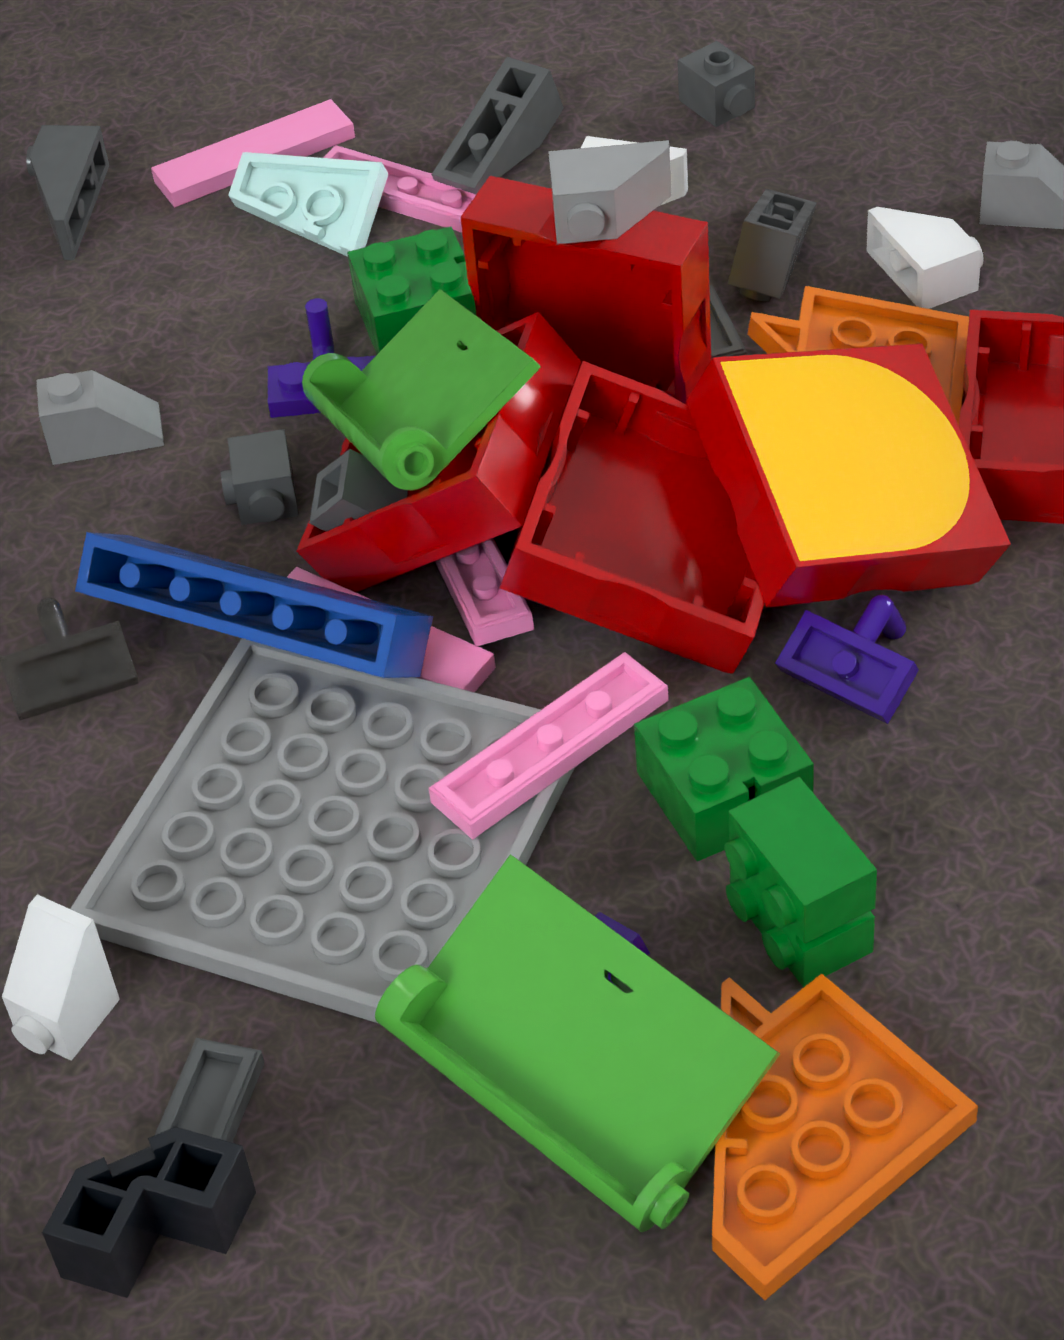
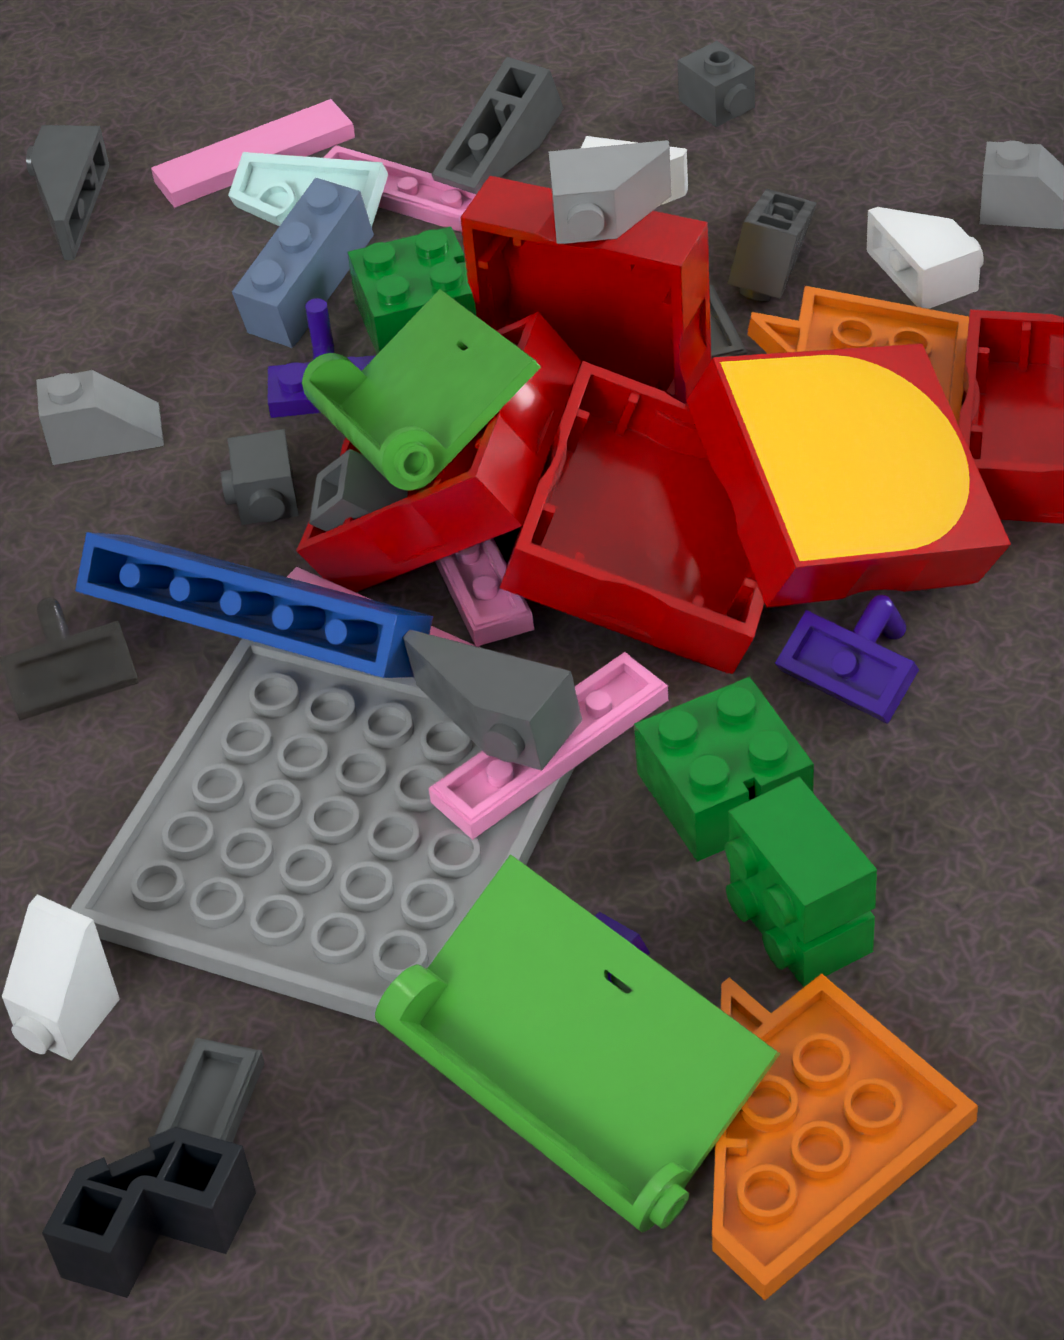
(302, 261): none -> sand blue brick
(498, 700): none -> dark grey slope

